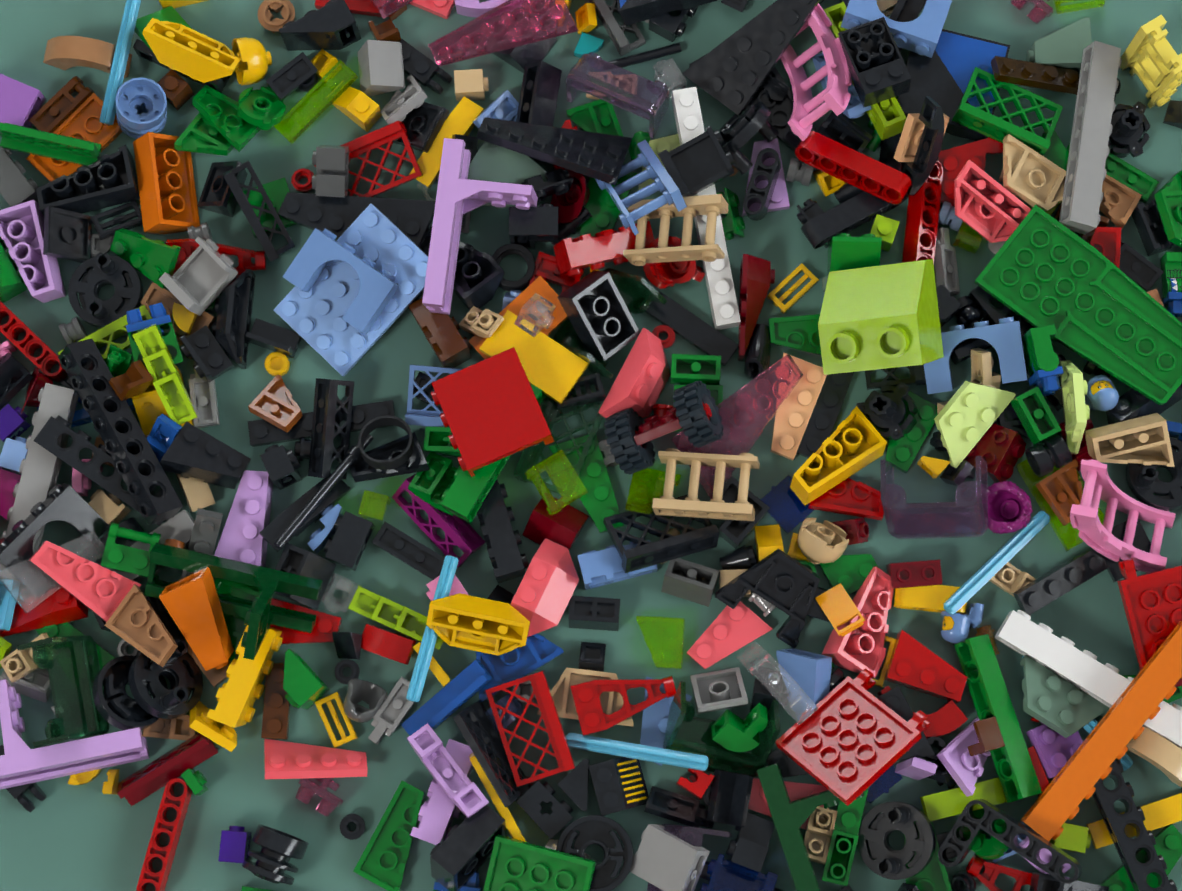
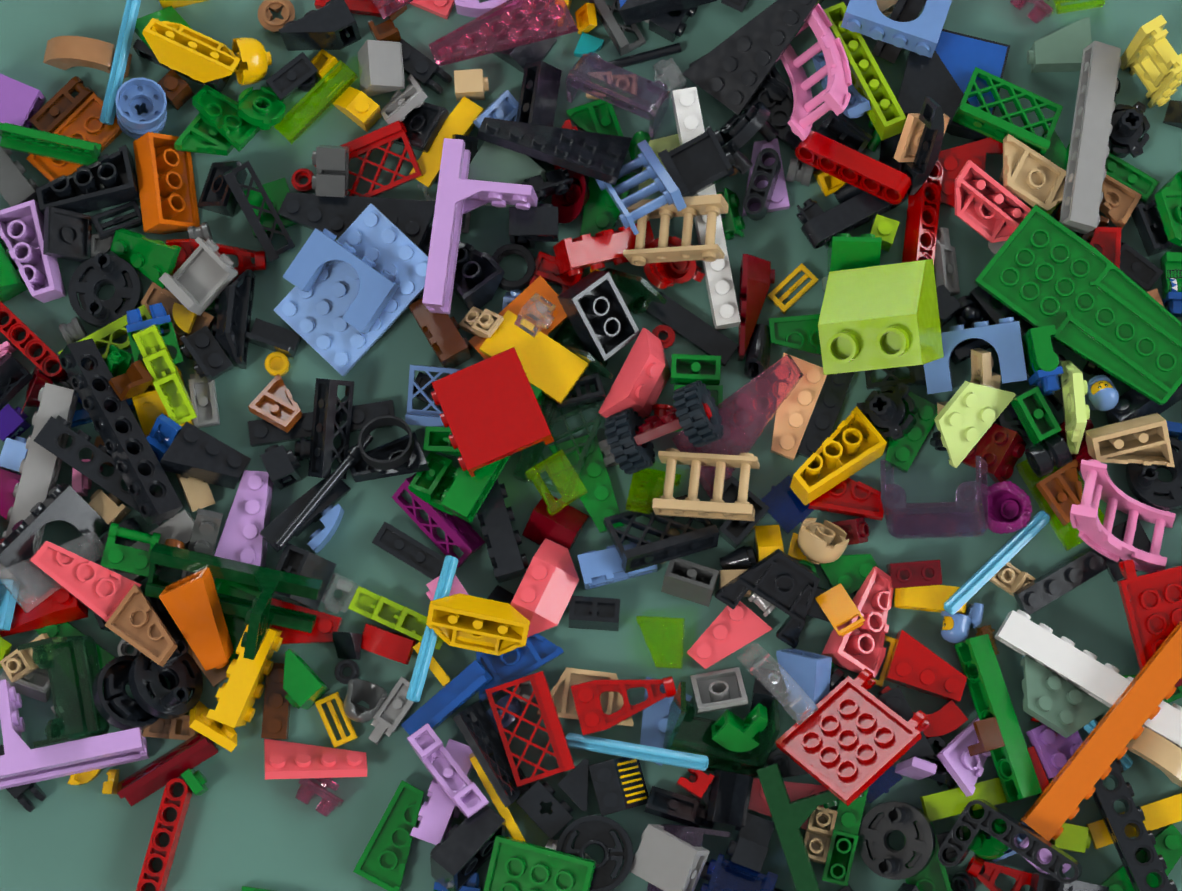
(234, 845): dark purple brick -> none
(275, 855): black wheel -> none
(349, 540): black brick -> none
(359, 830): black plate -> none
(373, 505): clear neon green panel -> none
(567, 229): black pin -> none
(592, 656): black slope -> none
(874, 62): black slope -> none
(932, 465): yellow slope -> none
(948, 217): sand blue wheel -> none
(957, 475): black tile -> none
(967, 238): clear neon green panel -> none
(1035, 75): dark brown plate -> none

